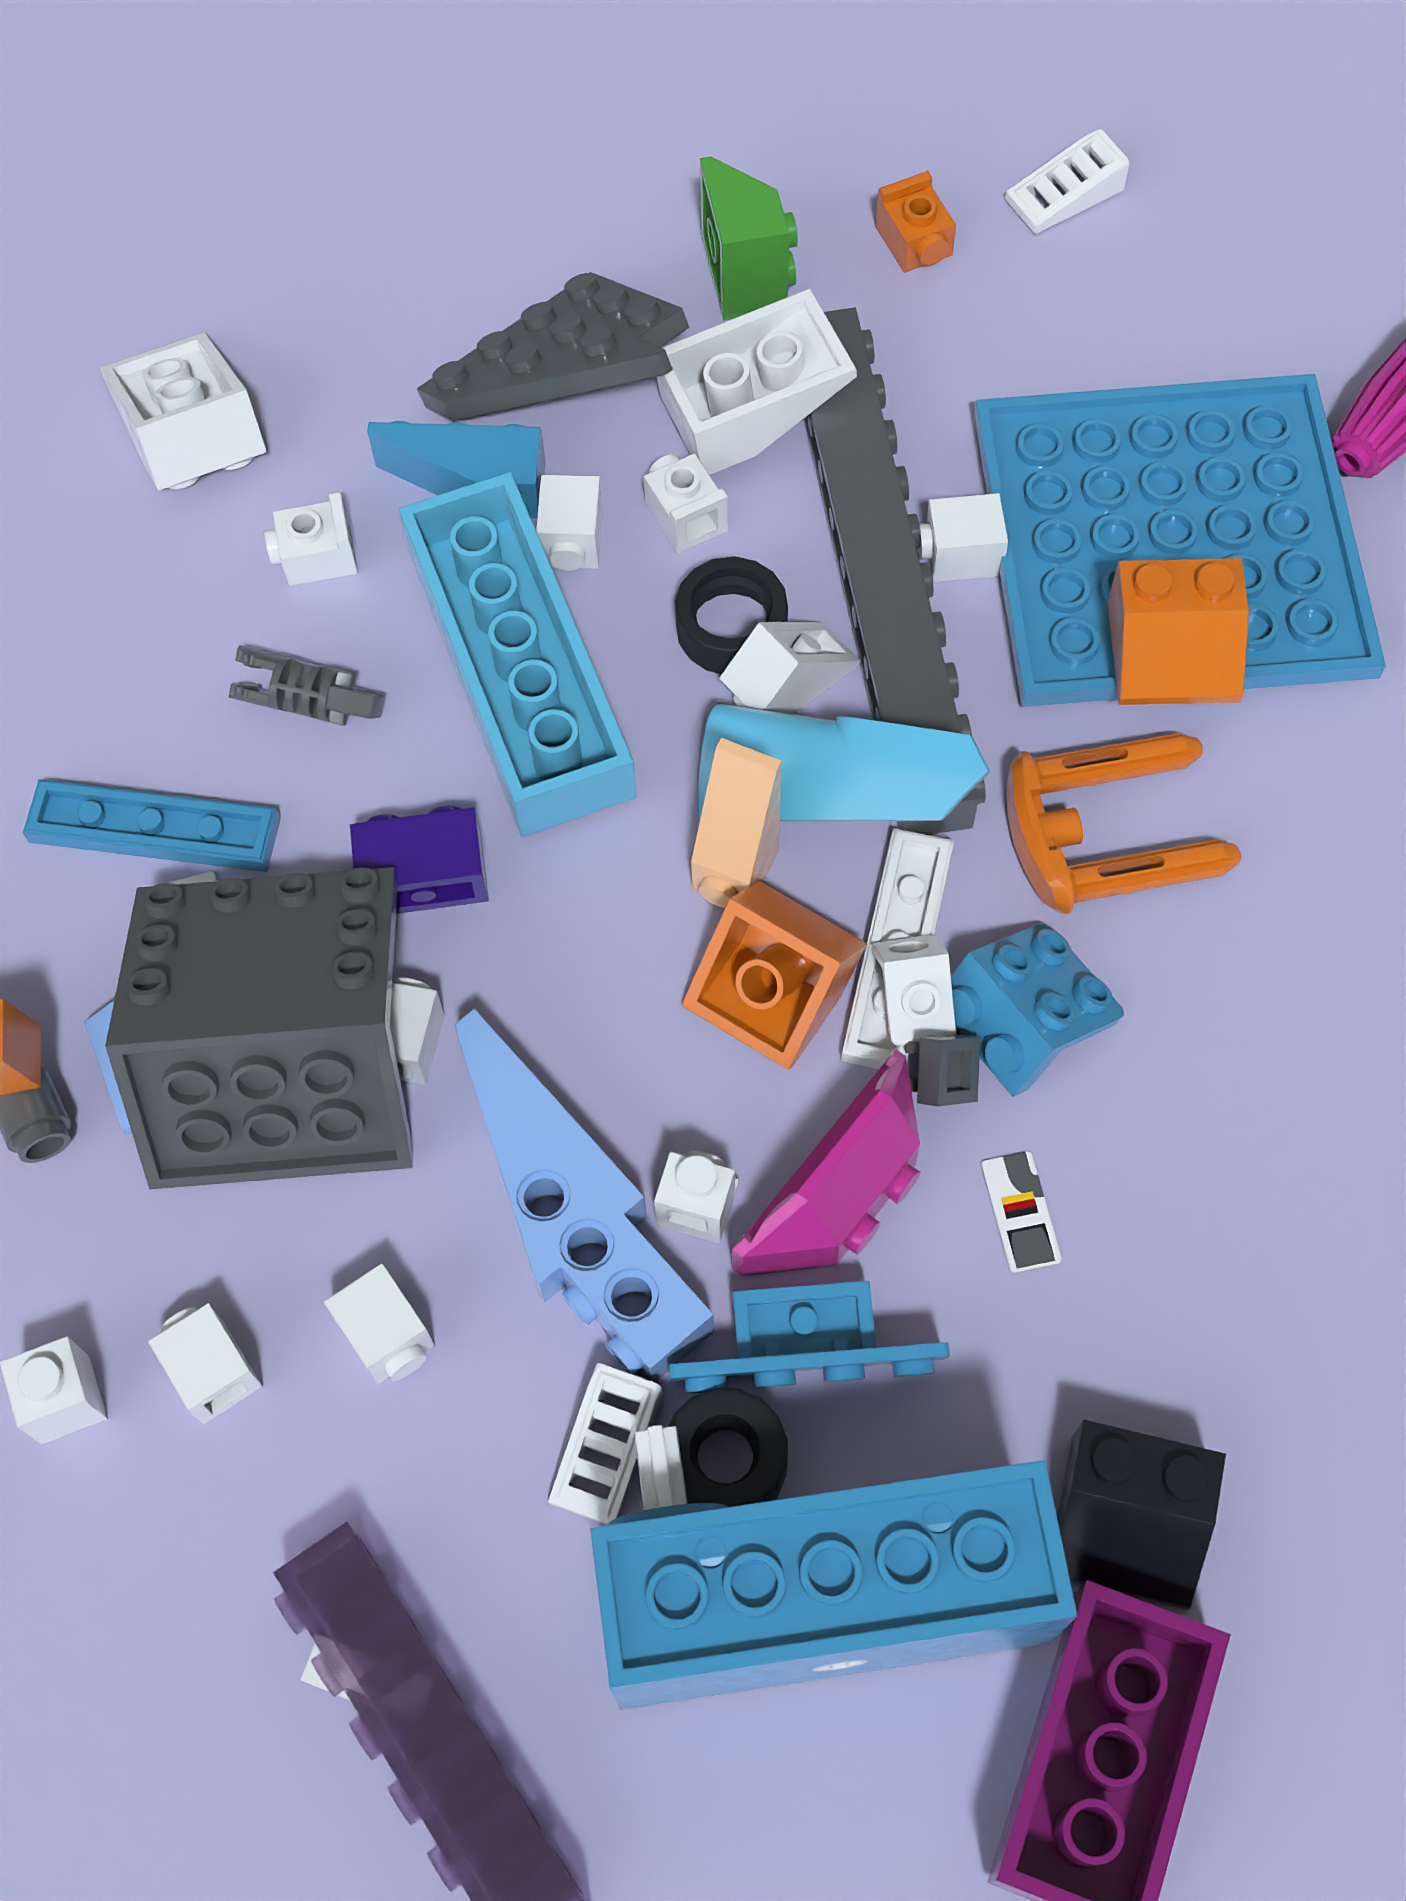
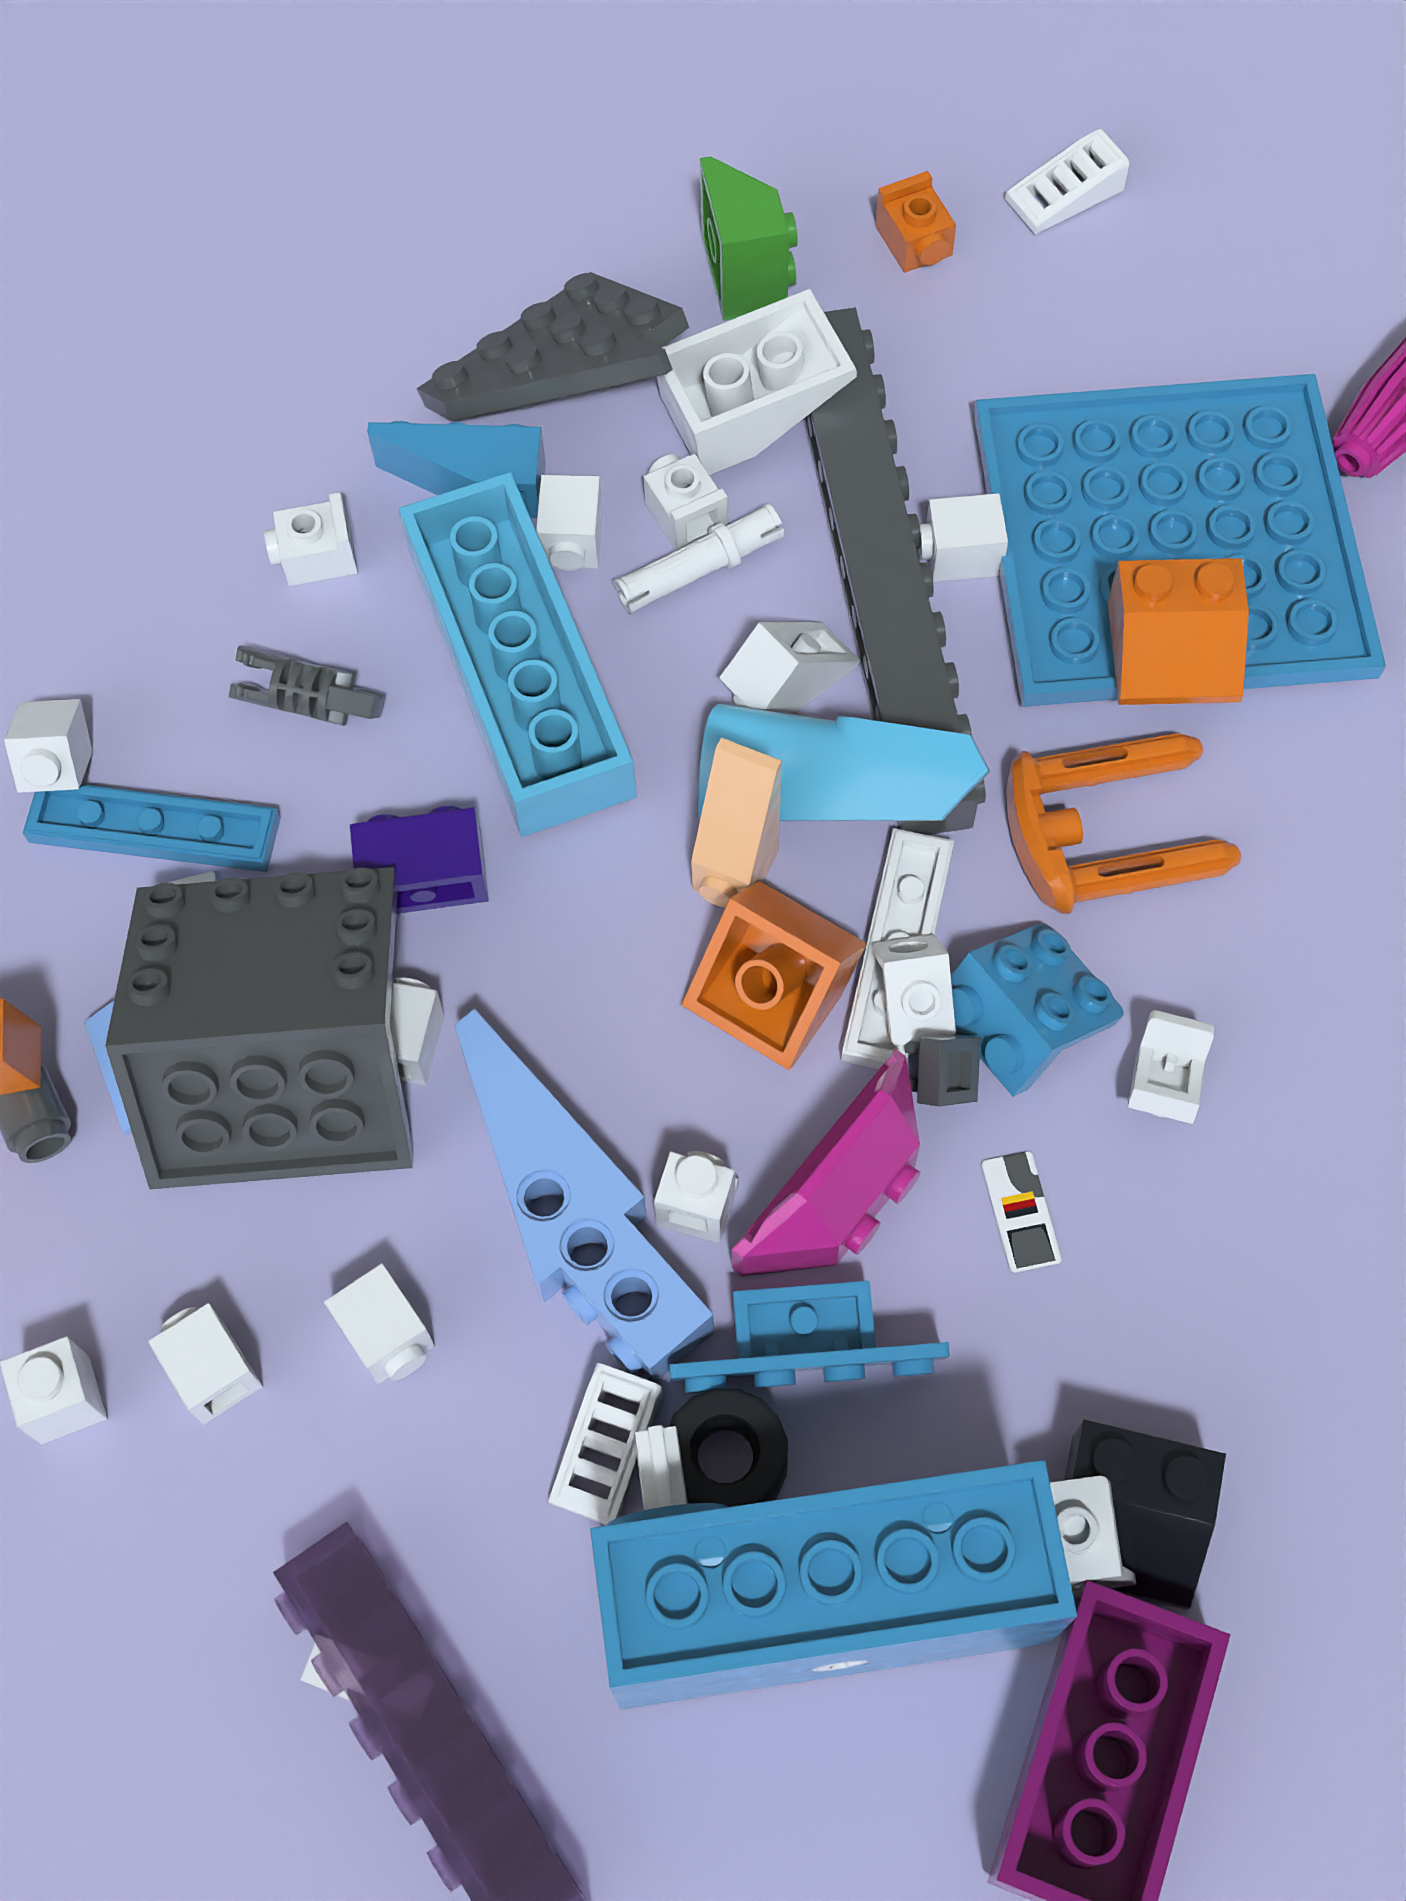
(48, 745): none -> white brick
(184, 411): white slope -> none
(718, 549): none -> white pin
(720, 578): black tyre -> none
(1089, 1532): none -> white bracket
(1170, 1066): none -> white bracket

